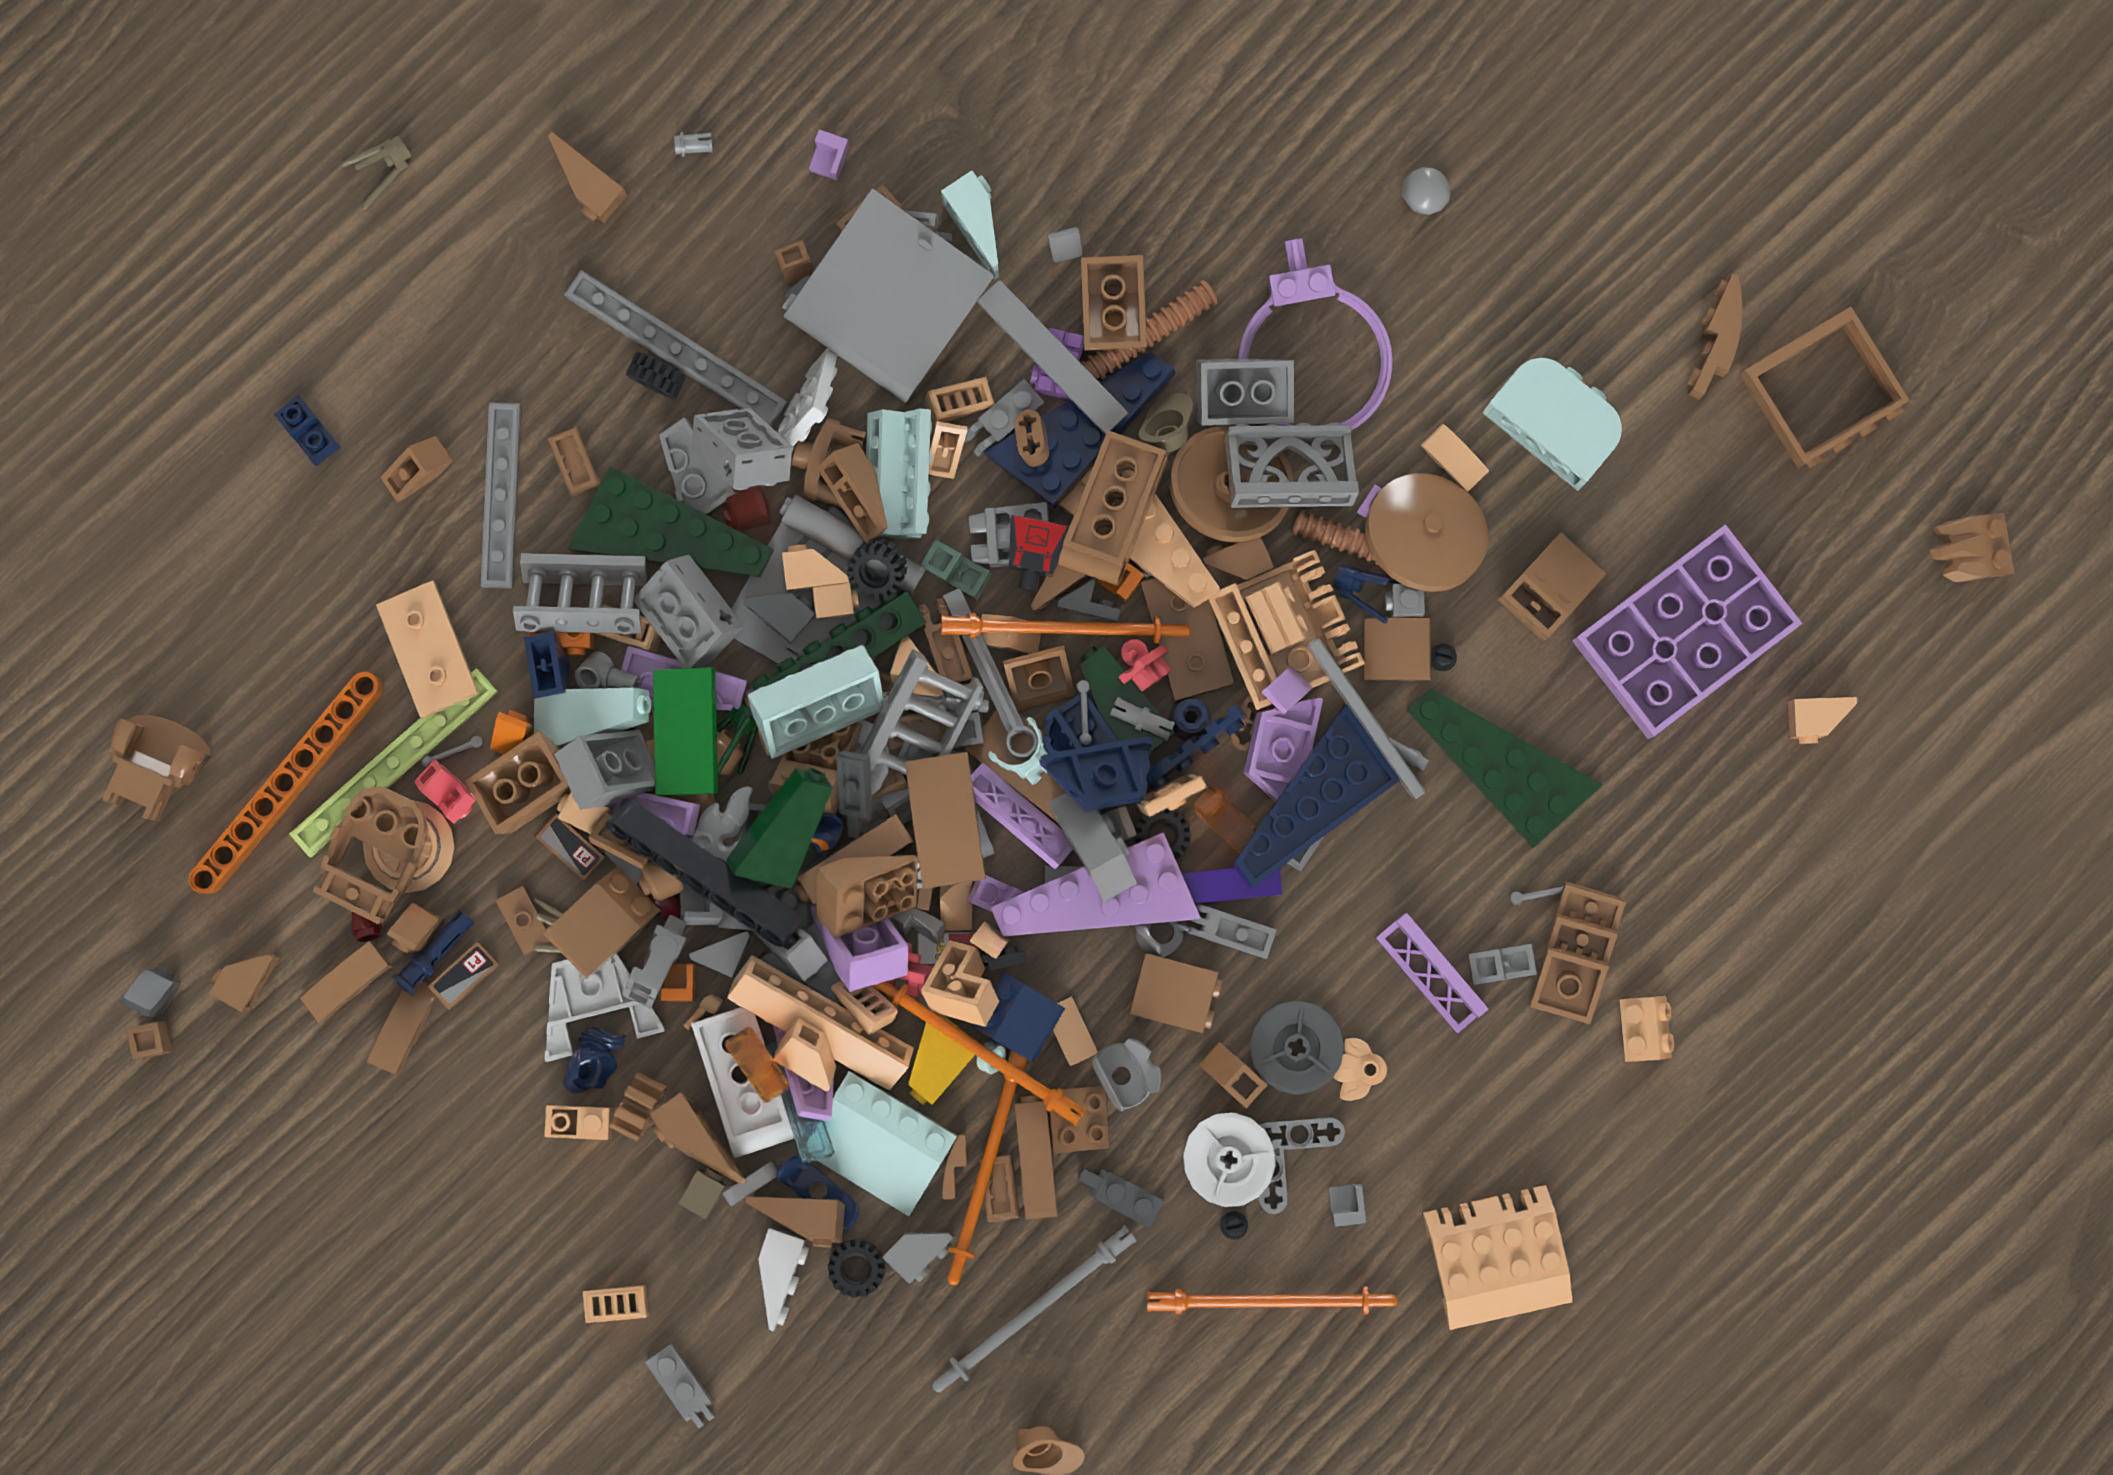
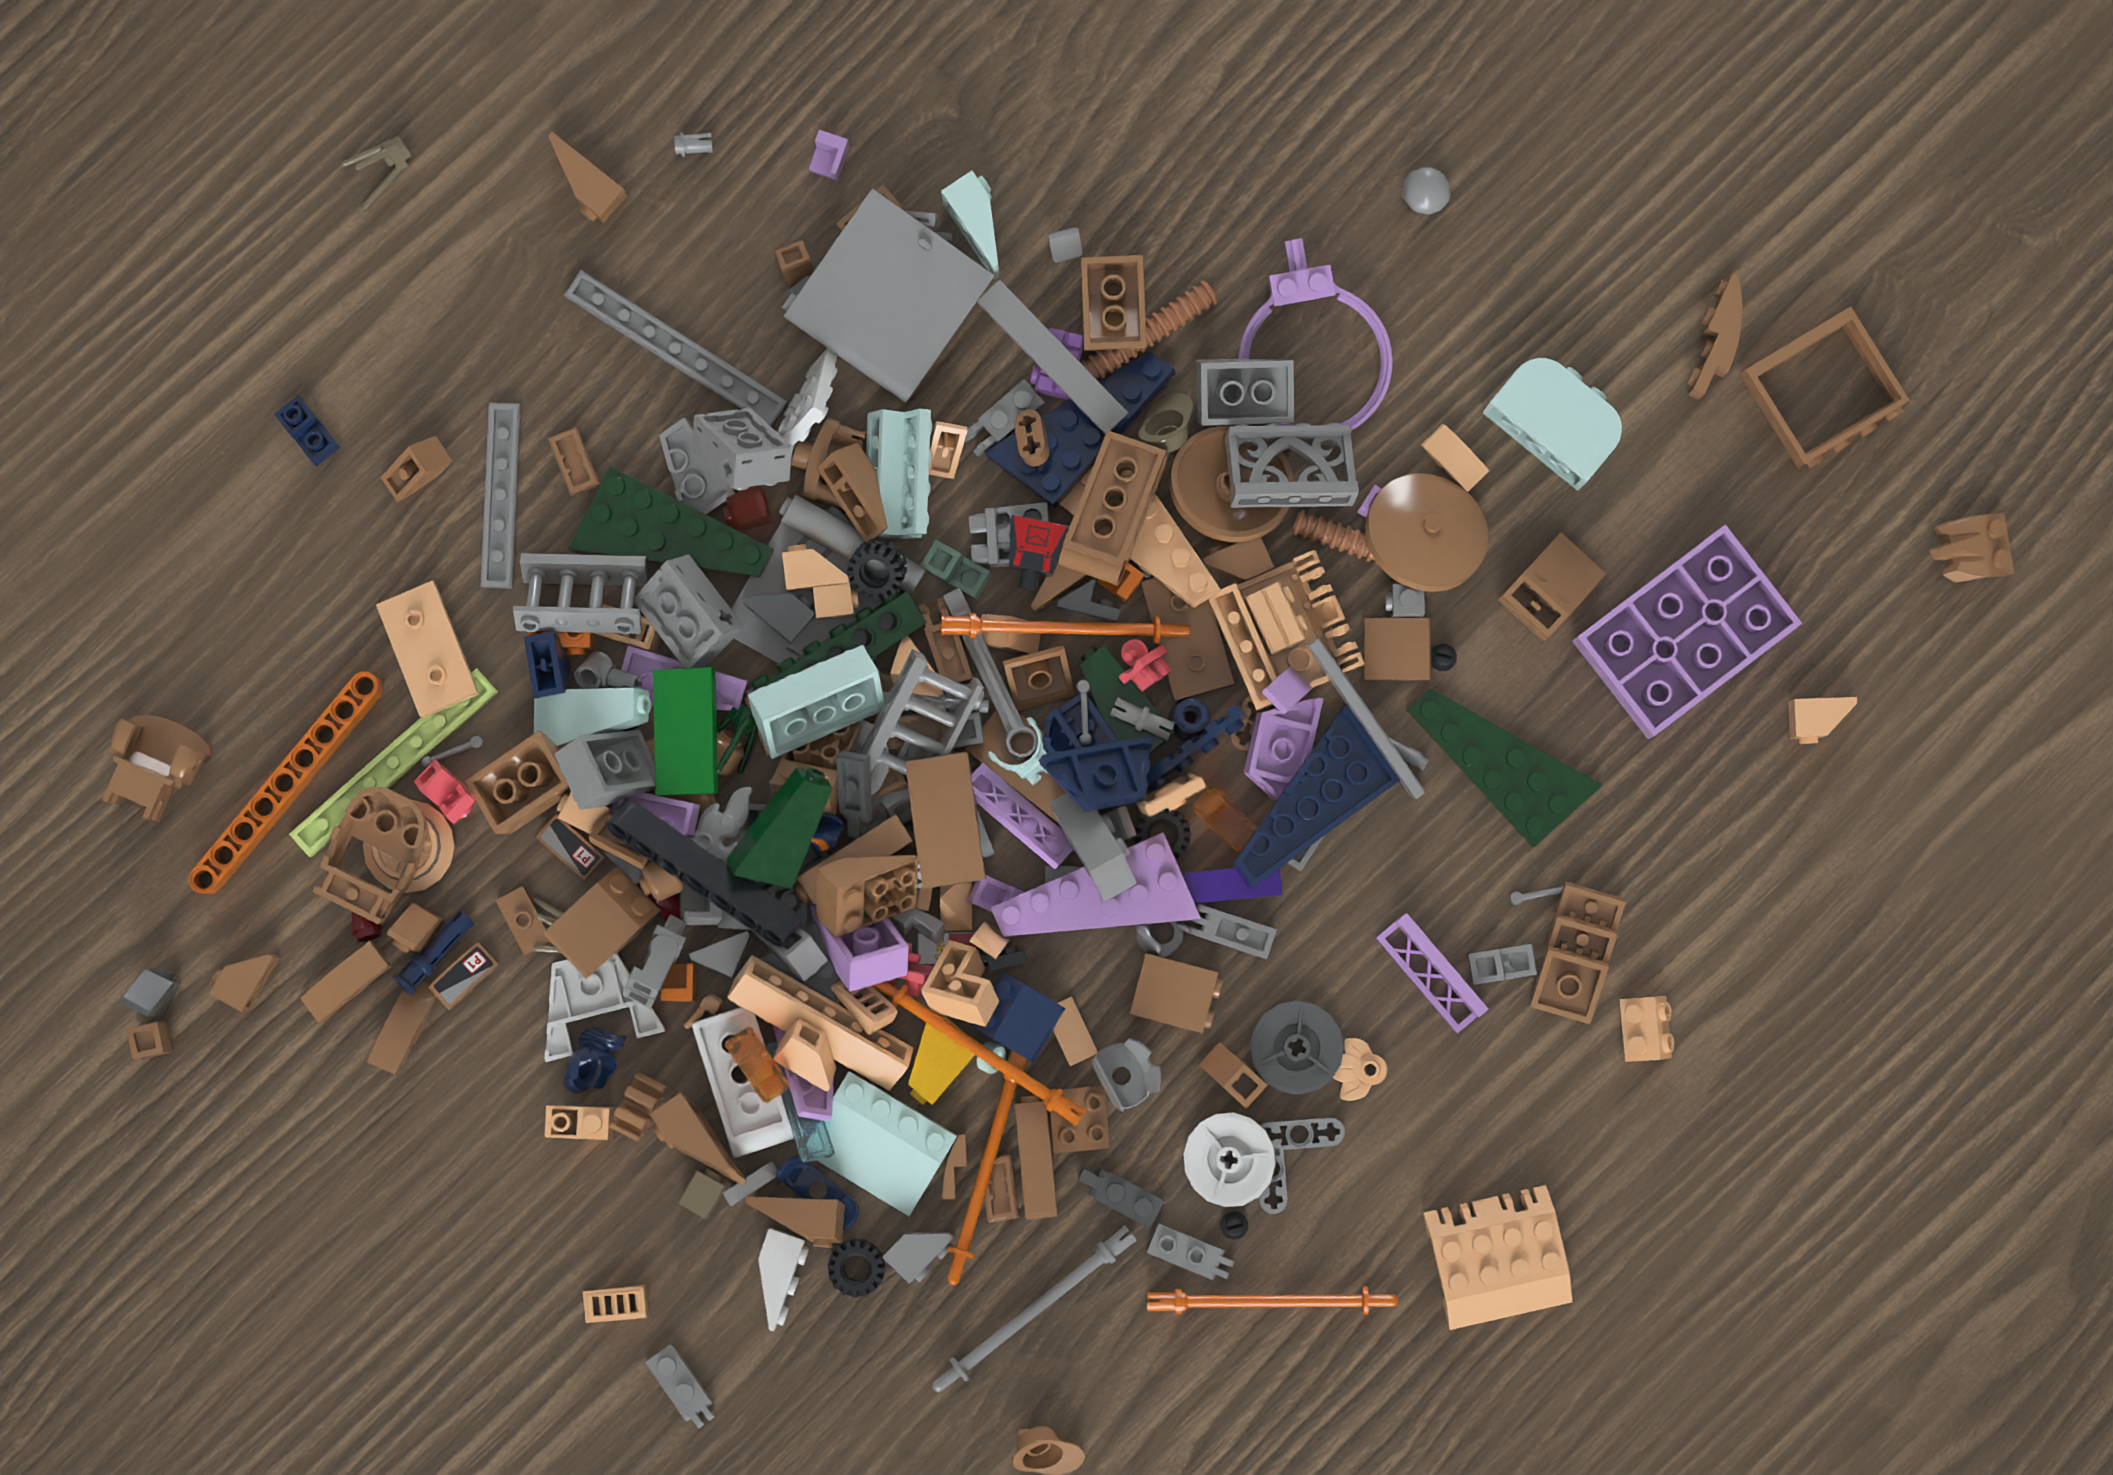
(510, 731): orange slope -> none
(656, 375): black tyre -> none
(950, 414): light nougat slope -> none
(1188, 1252): none -> light grey hinge
(1347, 1205): light grey panel -> none
(1352, 579): dark blue plant -> none

